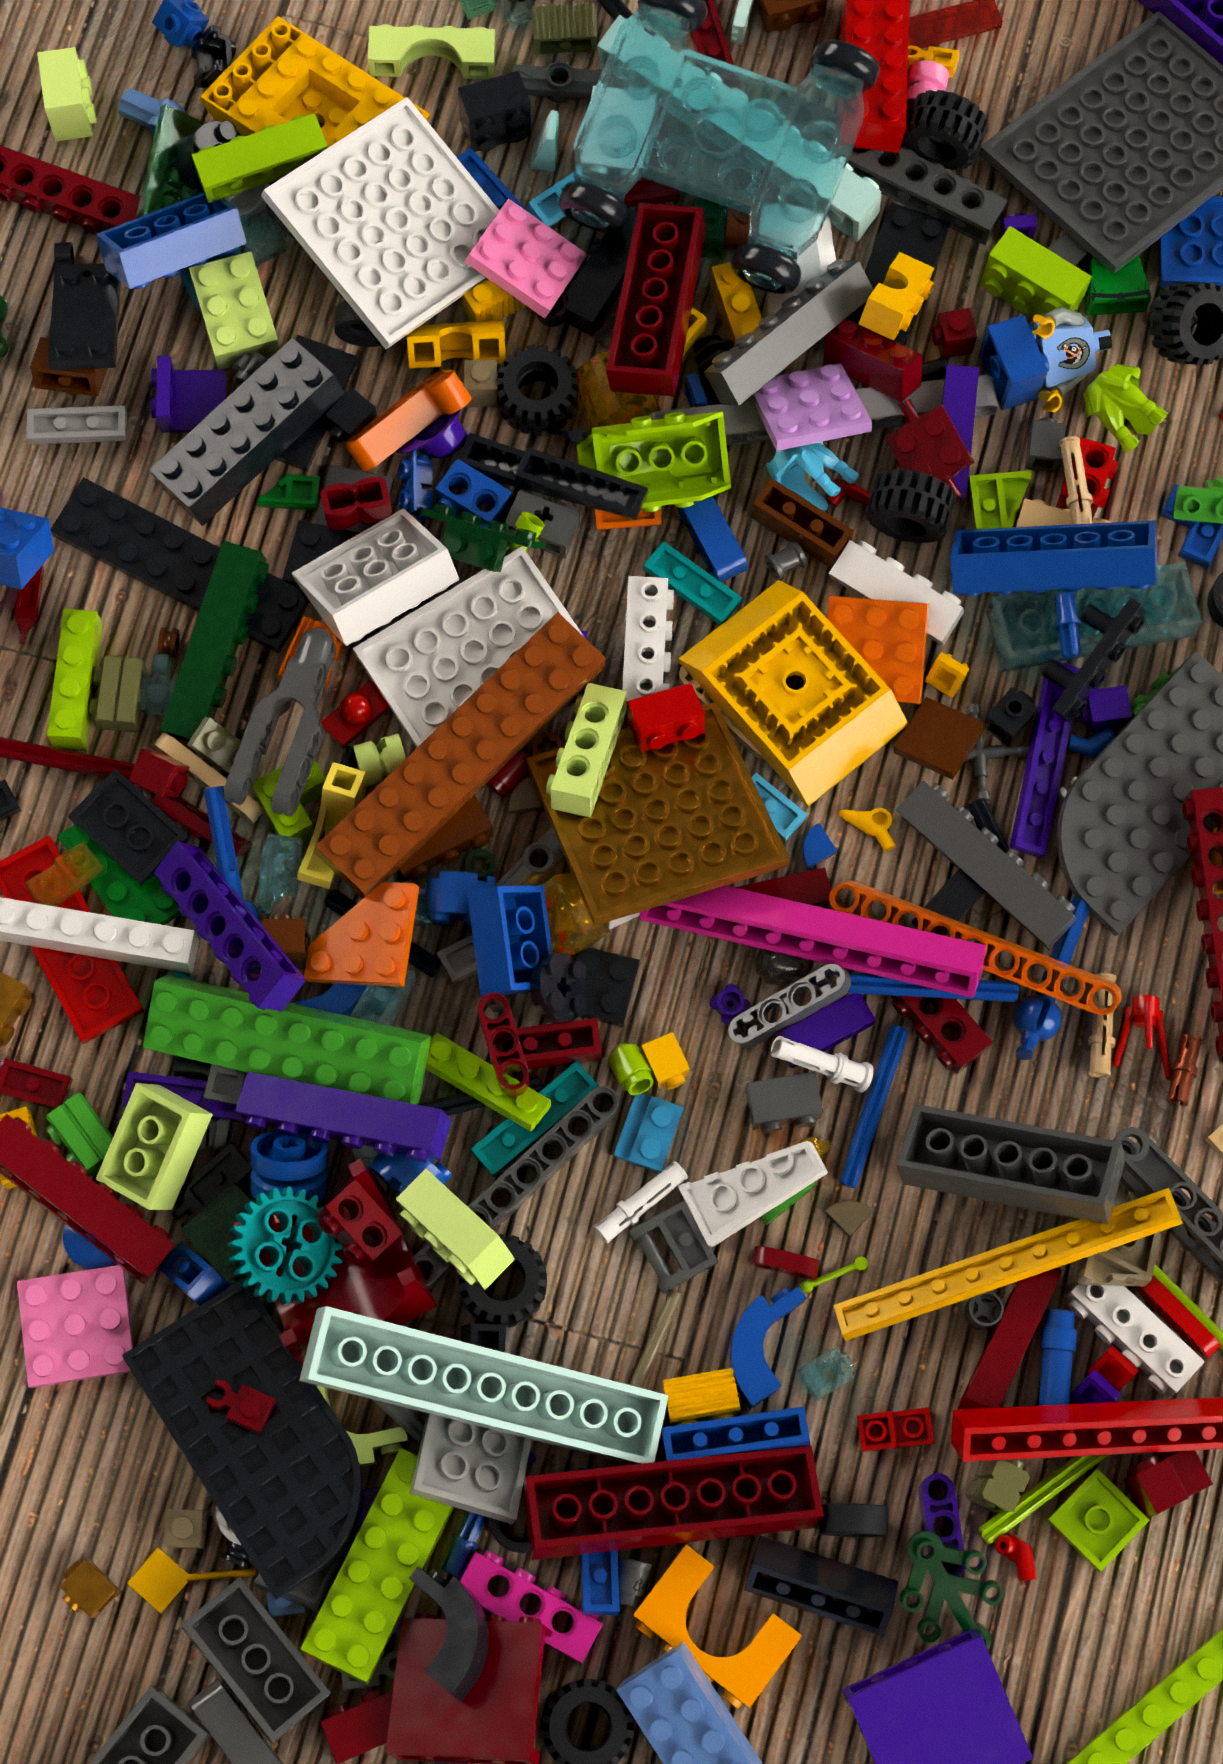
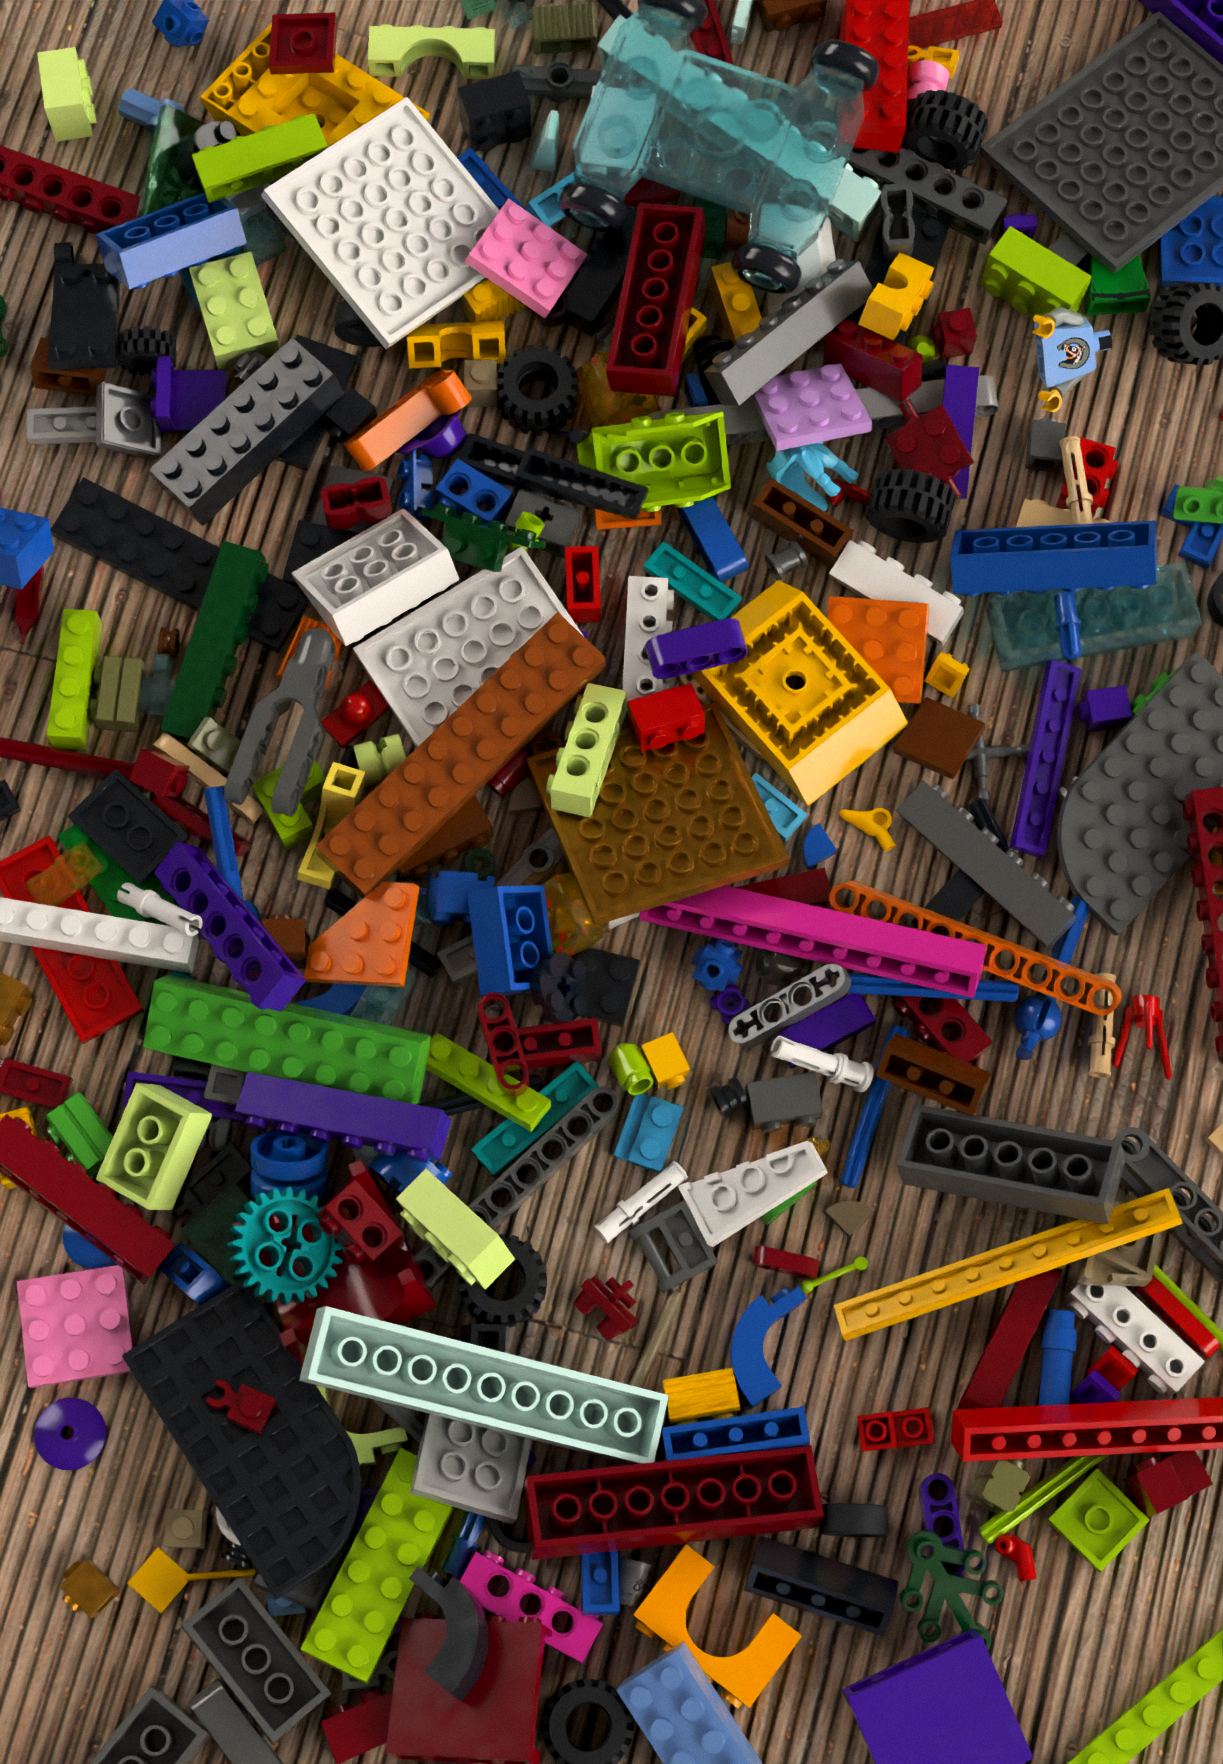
(87, 1438): none -> dark purple dish
(126, 422): none -> dark grey tile
(139, 349): none -> black tyre
(151, 905): none -> white pin
(213, 56): black piece -> none
(278, 870): clear light blue bracket -> none
(293, 493): green tile -> none
(303, 43): none -> dark red plate
(583, 584): none -> red brick
(618, 1317): none -> dark red hips
(696, 648): none -> dark purple beam
(724, 956): none -> blue brick
(729, 1098): none -> black wheel
(812, 1373): clear light blue brick -> none
(897, 220): none -> dark grey brick
(923, 346): none -> lime rock
(933, 1074): none -> reddish brown brick
(984, 1305): dark grey wheel -> none
(997, 498): lime wing -> none
(1010, 716): black brick -> none
(1014, 361): blue brick -> none
(1092, 673): black plate -> none
(1093, 746): blue arm -> none
(1117, 396): lime piece -> none
(1184, 1070): copper pin -> none

